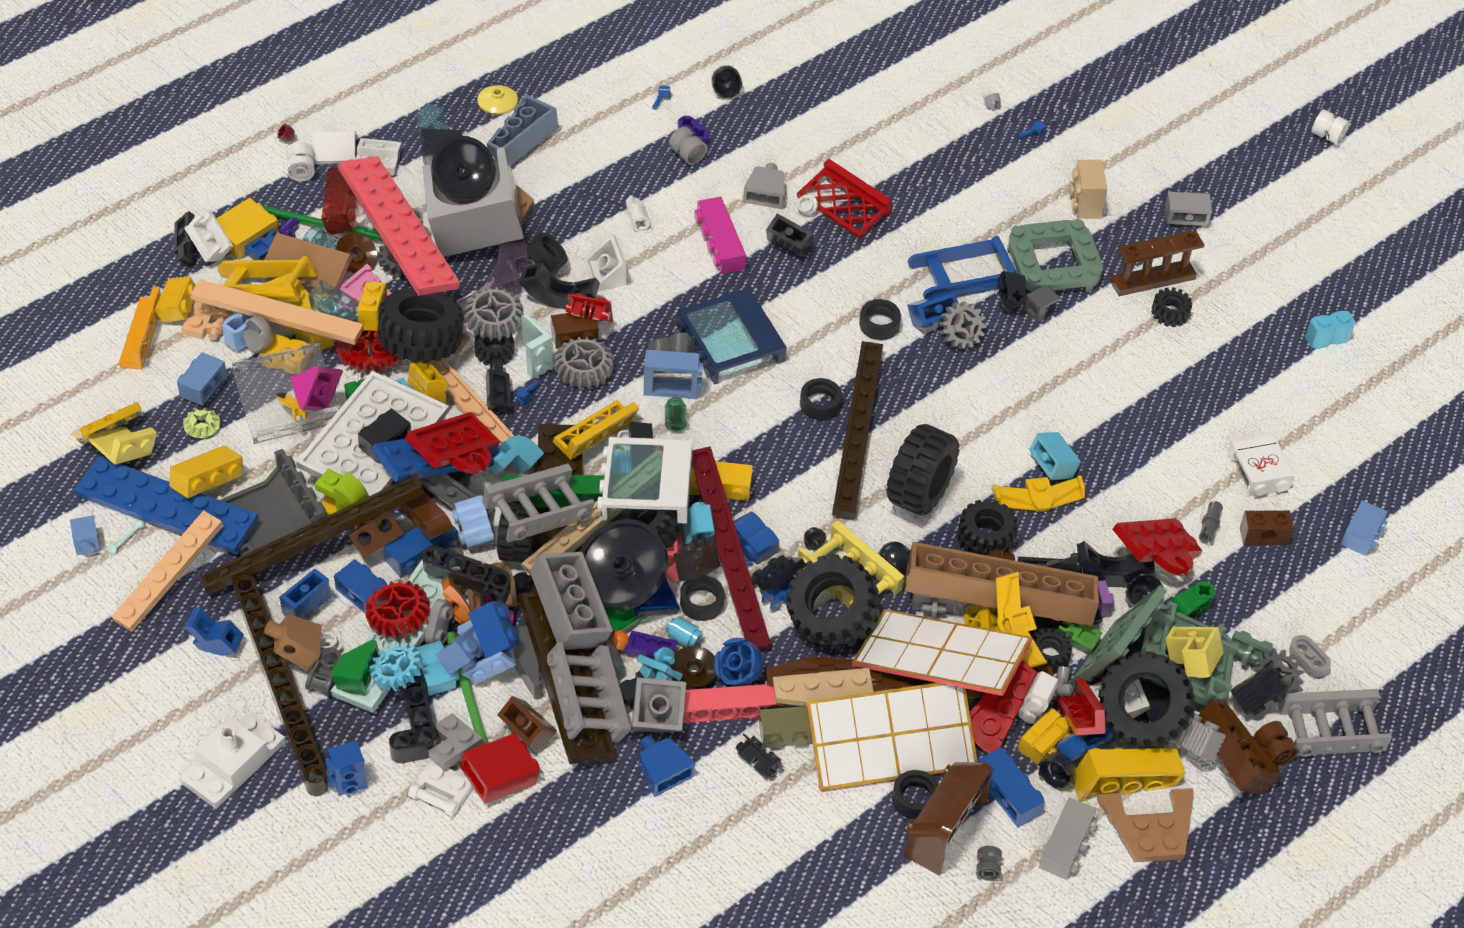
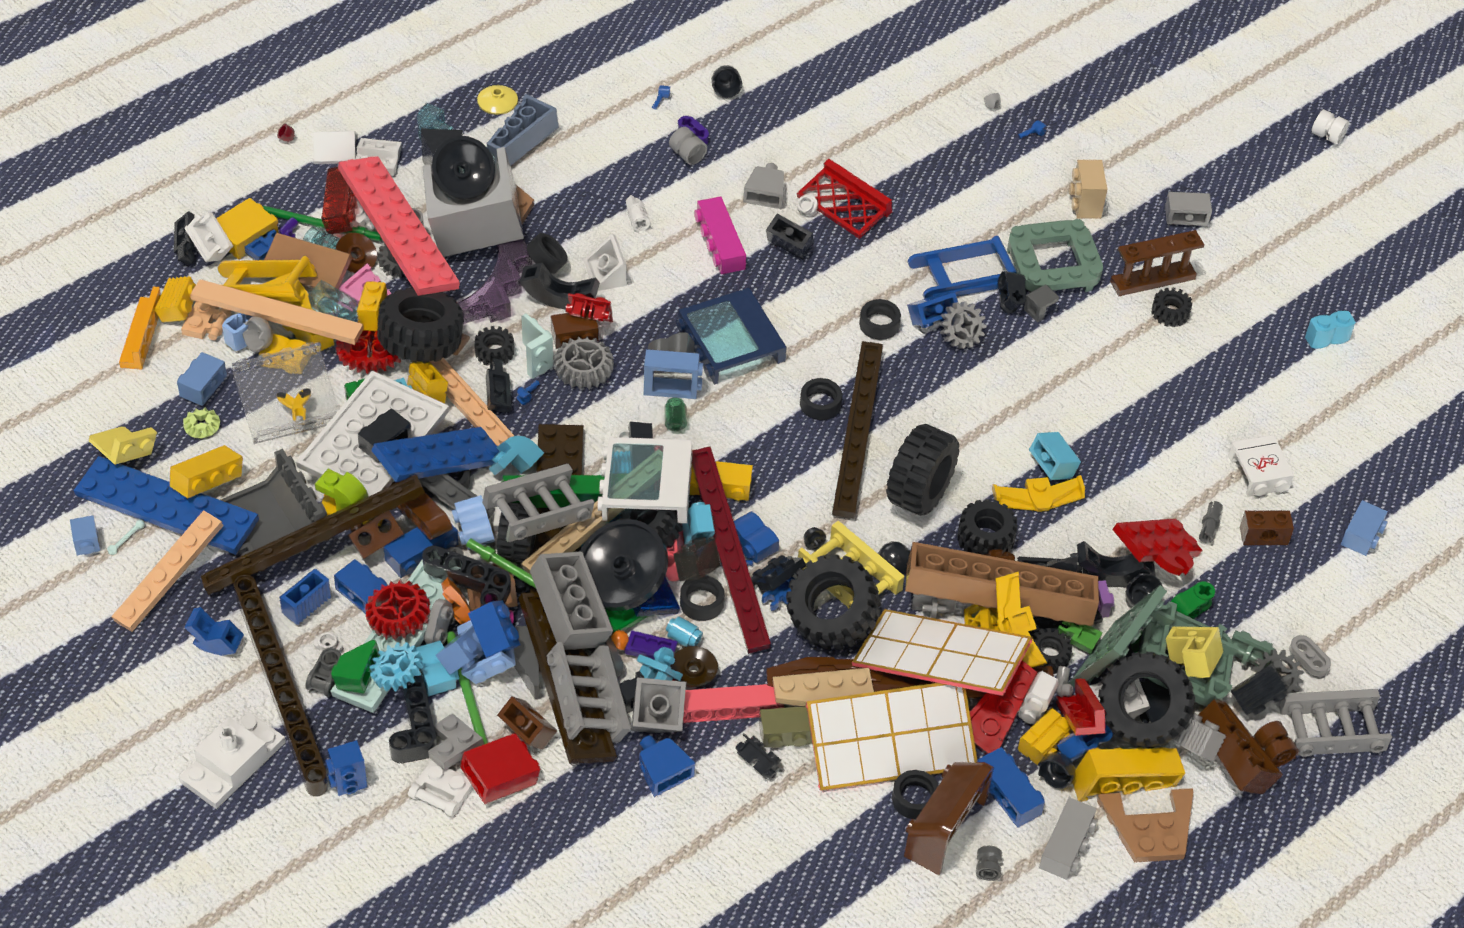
(107, 422): yellow wing -> none
(296, 640): medium nougat torso -> none
(300, 161): white wheel -> none
(316, 387): dark pink slope -> none
(455, 441): red plate -> none
(489, 554): none -> bright green bar
(493, 313): light grey gear -> none
(595, 433): yellow fence -> none
(738, 662): blue cylinder -> none

